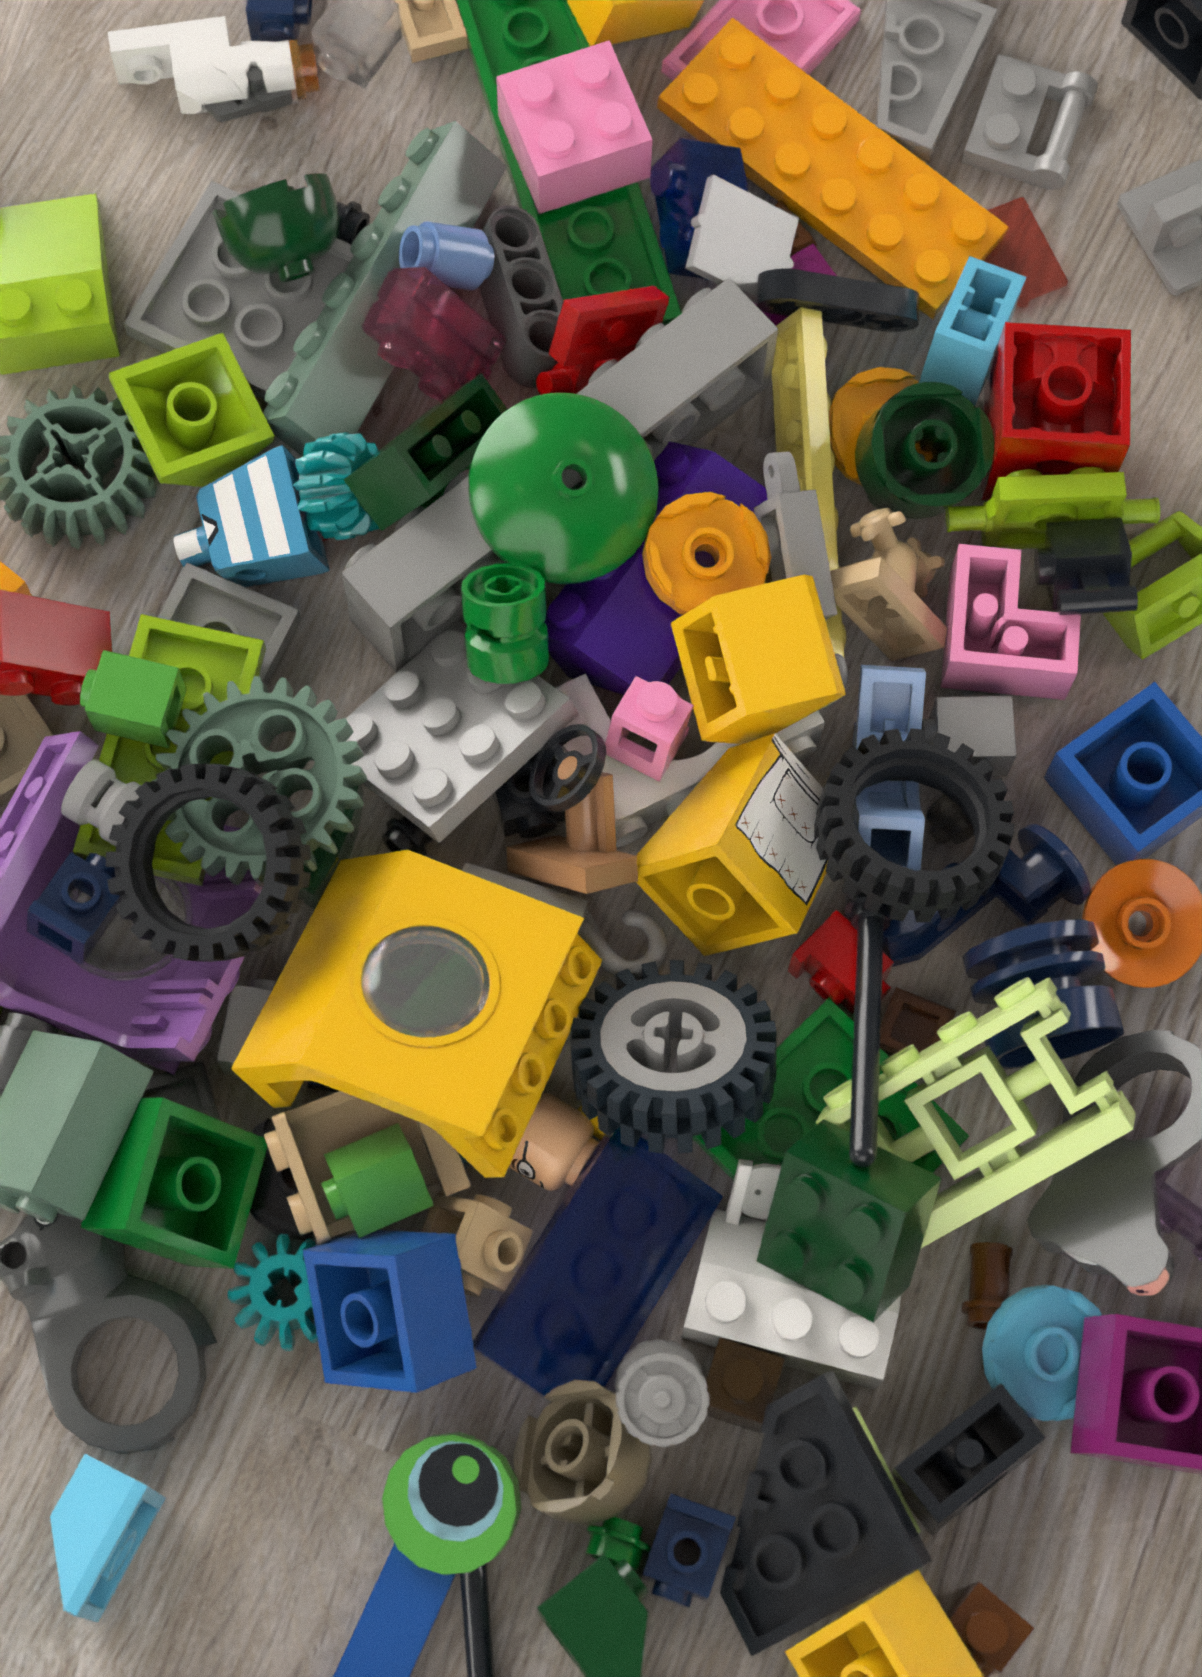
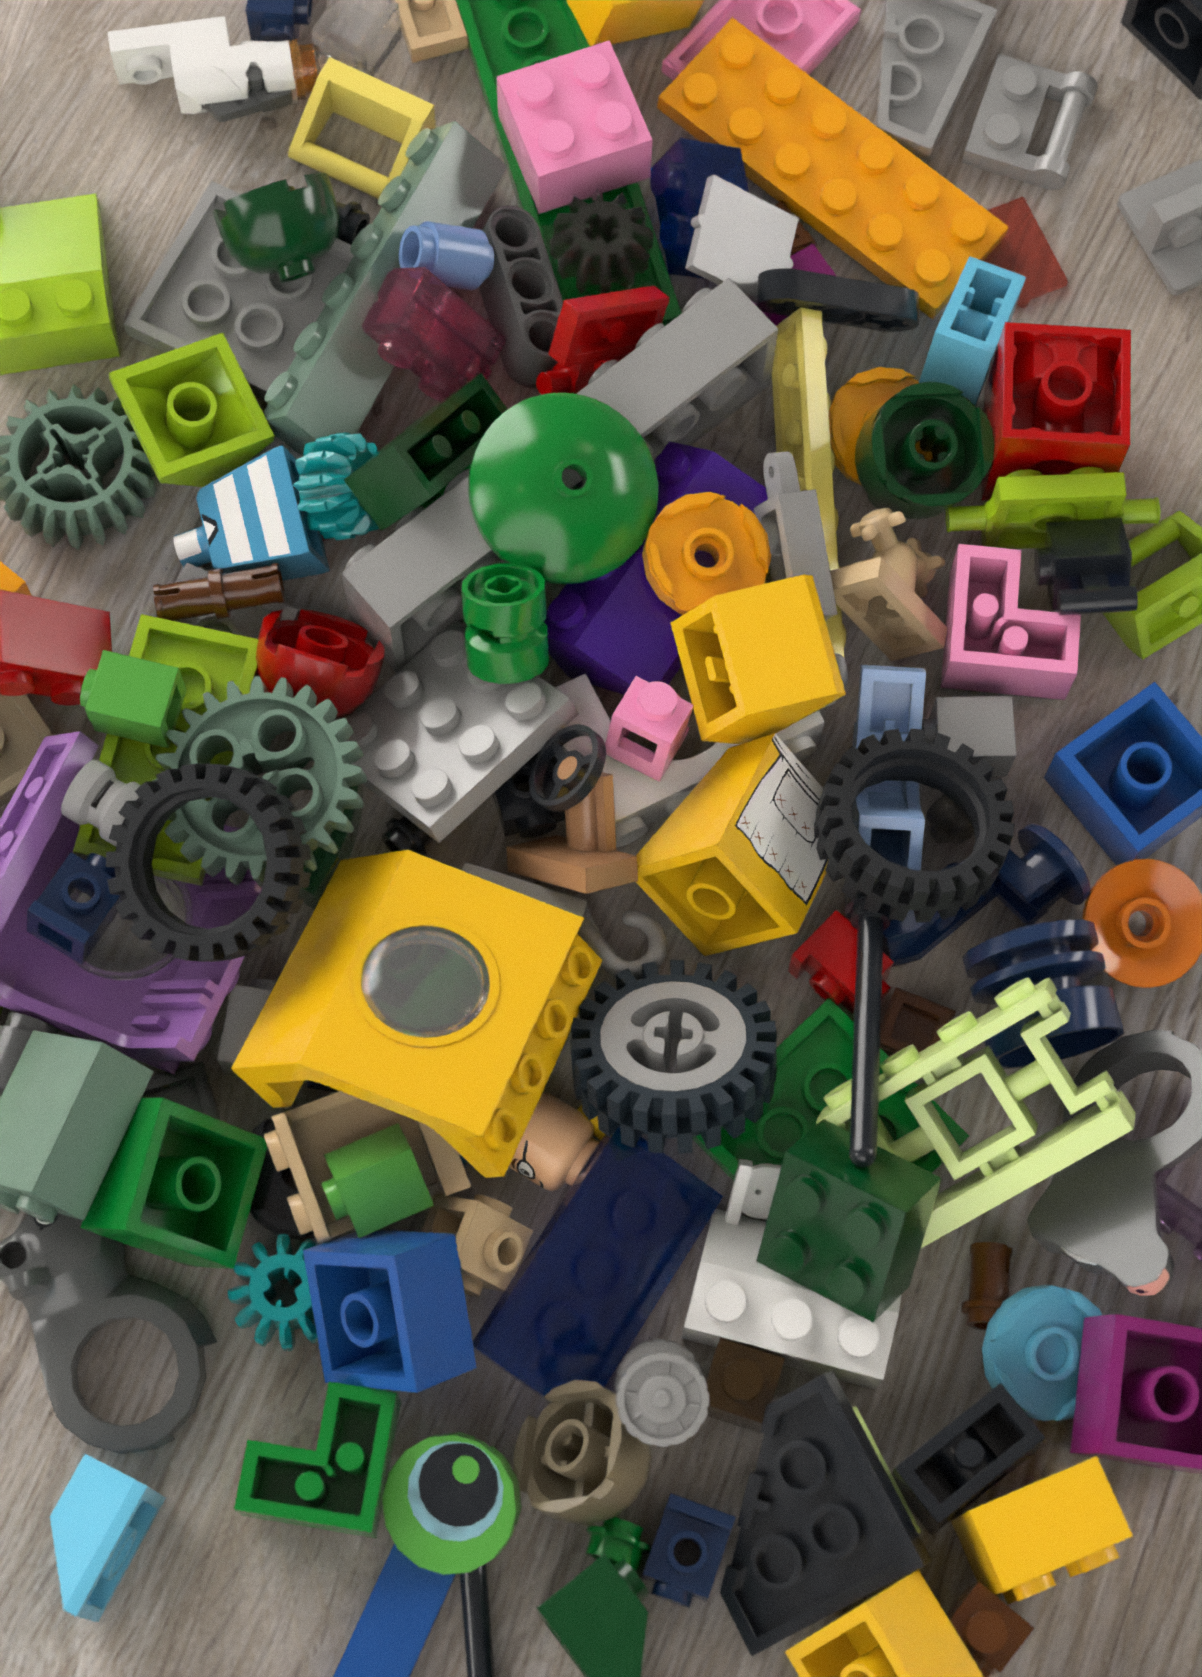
(219, 593): none -> reddish brown pin
(319, 653): none -> red cylinder
(340, 1481): none -> green brick
(368, 103): none -> light yellow tile
(601, 243): none -> clear smoke gear
(1042, 1527): none -> yellow brick

